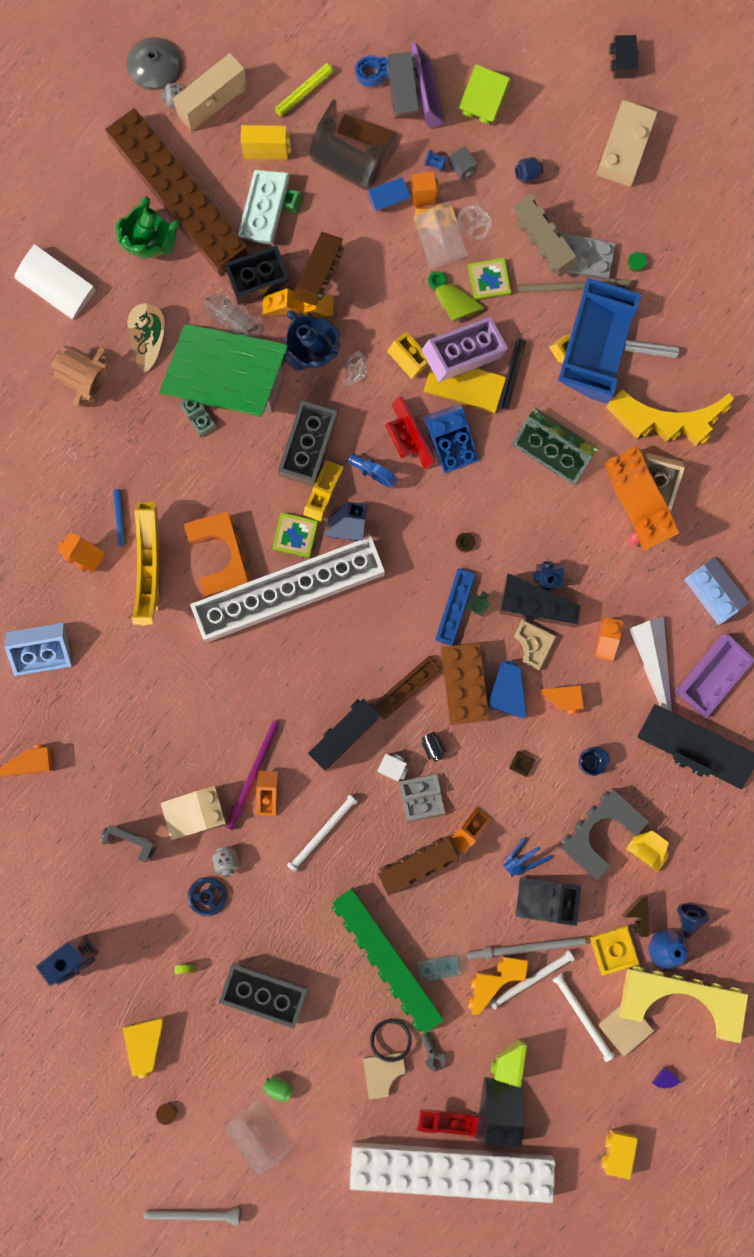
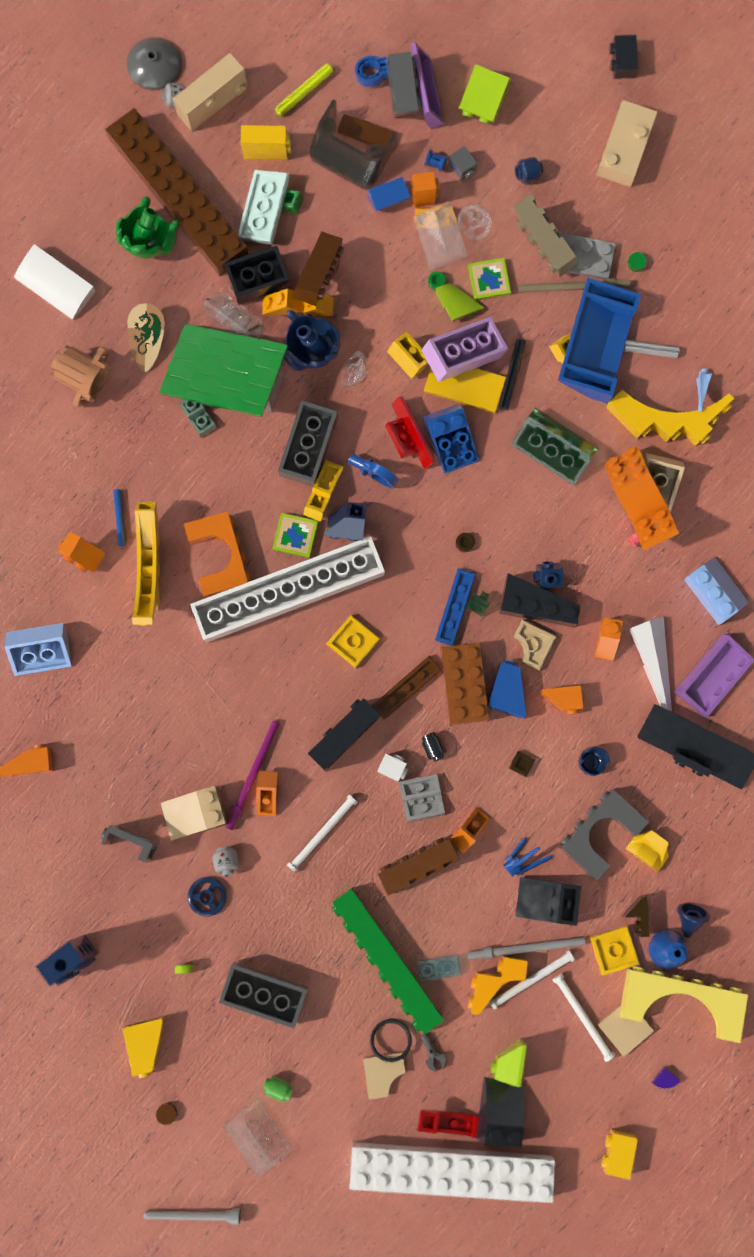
(353, 641): none -> yellow tile
(702, 385): none -> light blue piece

